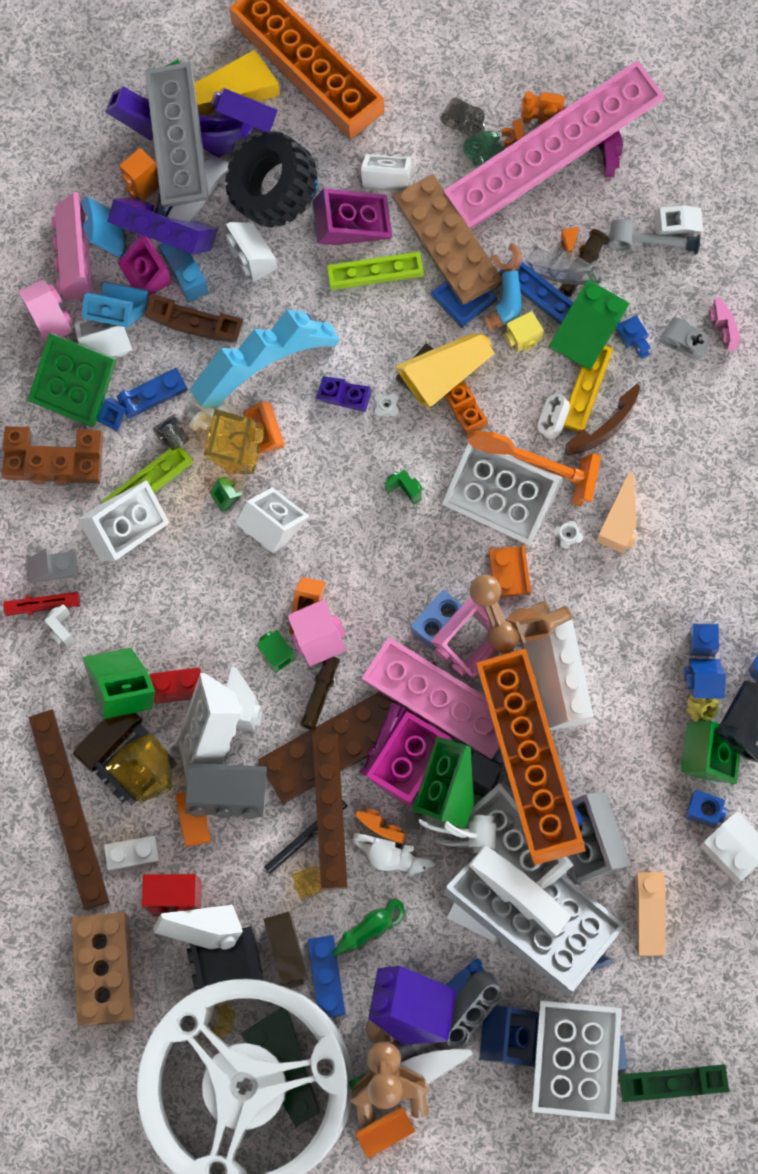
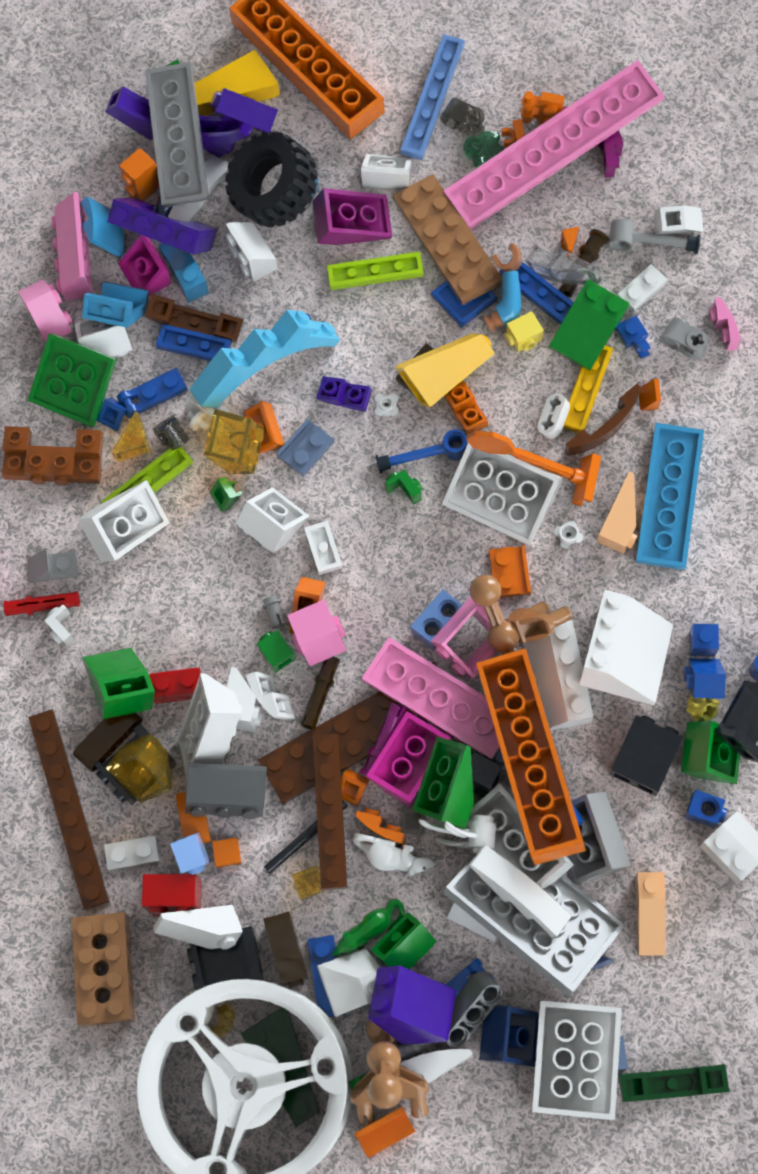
(132, 441): none -> clear yellow slope
(190, 342): none -> blue plate
(190, 854): none -> light blue brick
(226, 852): none -> orange tile
(265, 691): none -> white slope
(274, 611): none -> light grey pin
(305, 447): none -> sand blue plate
(323, 547): none -> white plate
(349, 981): none -> white slope
(353, 786): none -> orange slope
(404, 943): none -> green brick
(432, 97): none -> medium blue plate
(455, 435): none -> blue piece
(627, 649): none -> white slope
(643, 287): none -> white plate
(646, 754): none -> black panel
(650, 395): none -> orange slope
(670, 496): none -> dark azure plate

